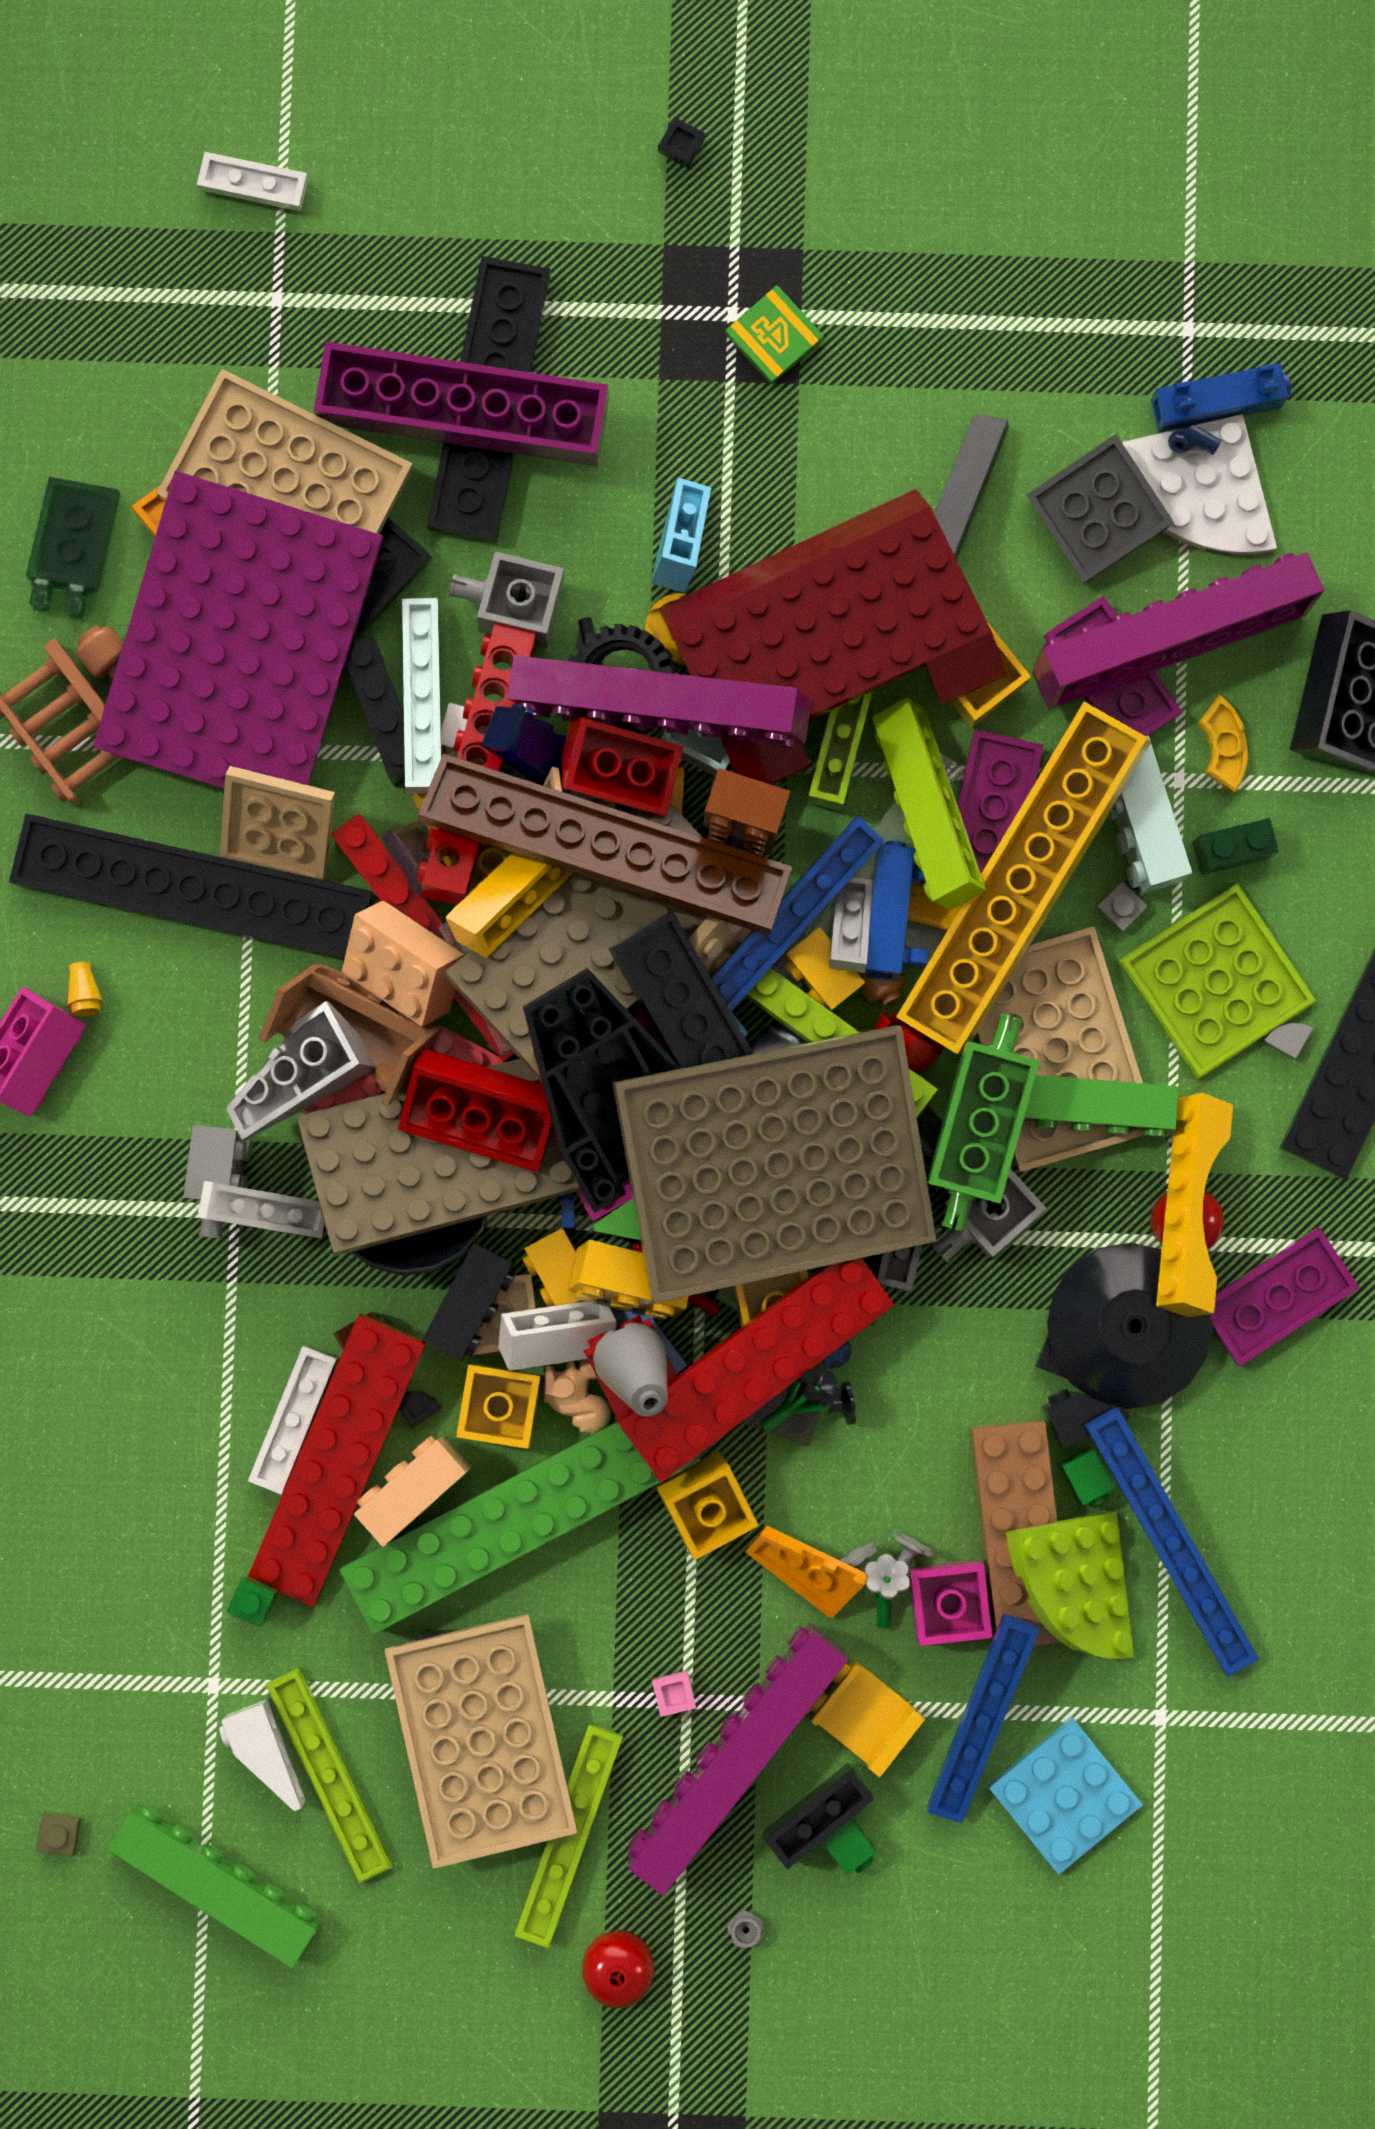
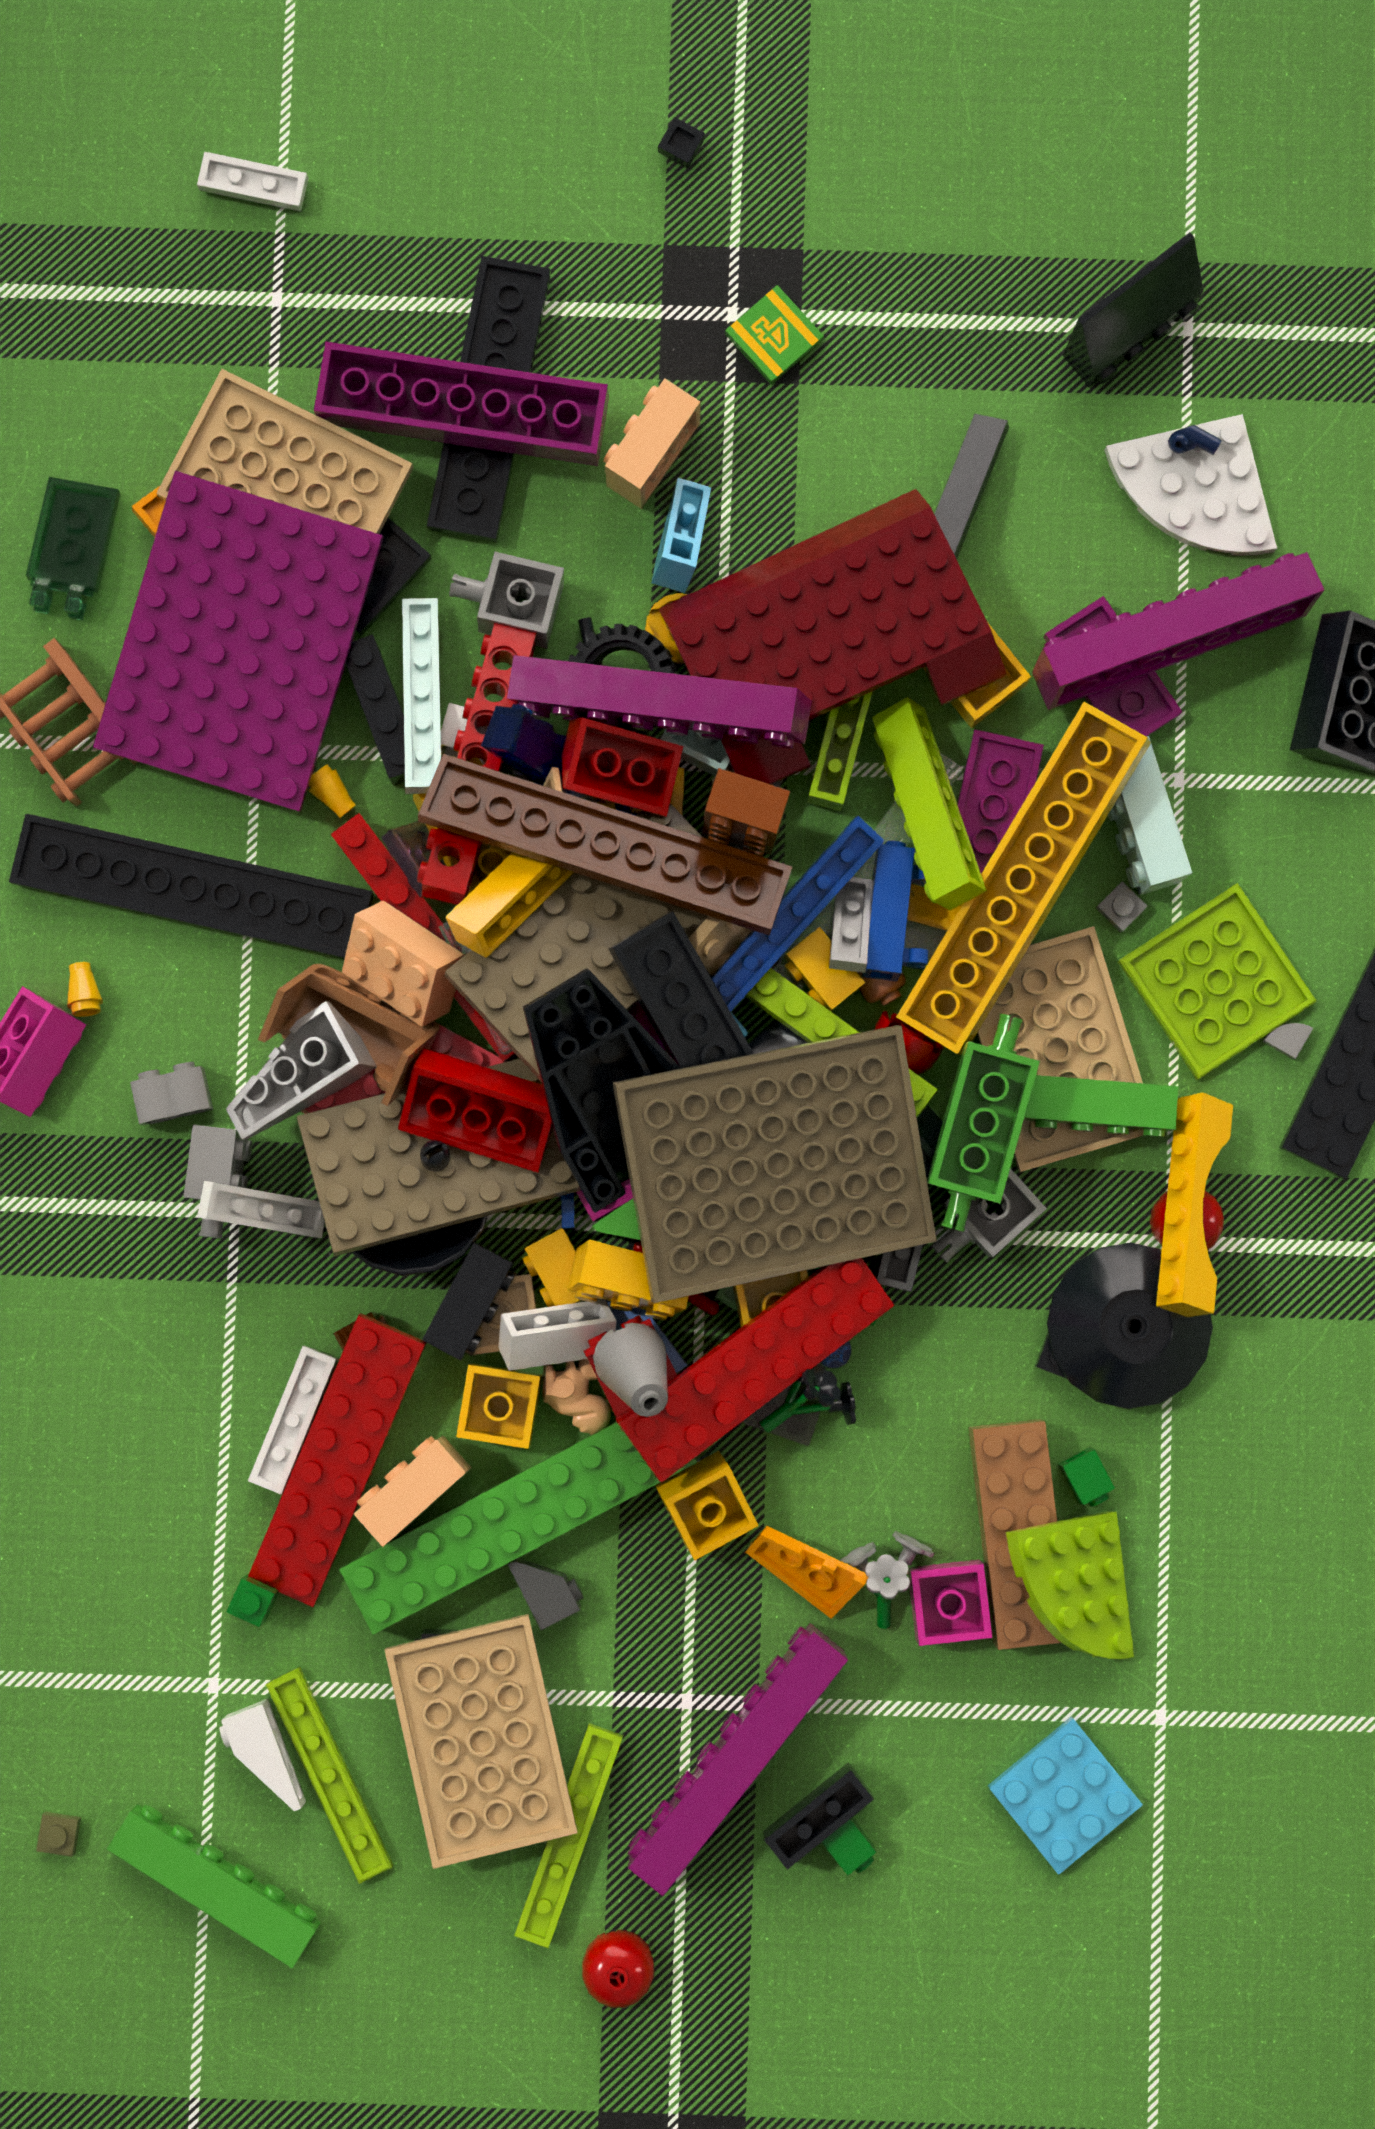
(100, 651): nougat head -> none
(171, 1094): none -> light grey brick
(276, 823): tan plate -> none
(330, 790): none -> yellow cone
(418, 1407): black tile -> none
(437, 1161): none -> black hinge
(546, 1592): none -> dark grey slope
(651, 442): none -> light nougat brick
(674, 1693): bright pink plate -> none
(747, 1939): light grey plate -> none
(866, 1716): yellow panel -> none
(982, 1718): blue plate -> none
(1070, 1413): black slope -> none
(1100, 509): dark grey plate -> none
(1136, 313): none -> black slope
(1171, 1541): blue plate -> none
(1220, 397): blue brick -> none
(1226, 743): yellow tile -> none
(1235, 846): dark green brick -> none
(1280, 1296): magenta plate -> none

